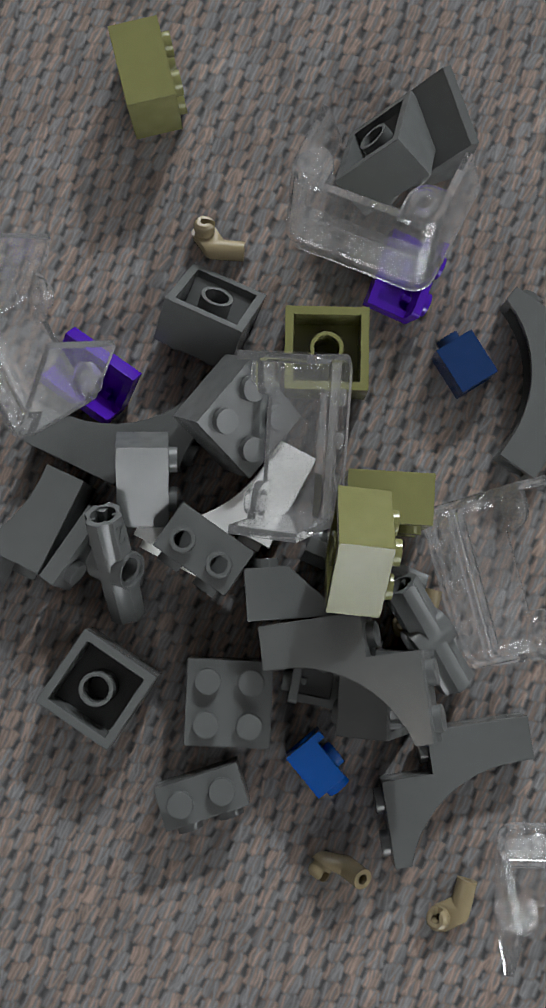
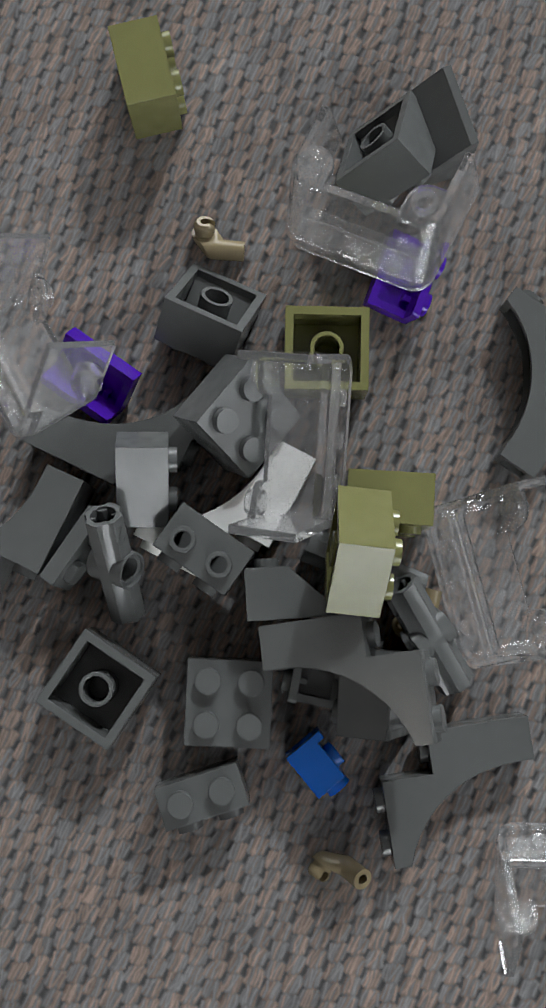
(455, 909): dark tan arm -> none
(463, 362): dark blue brick -> none

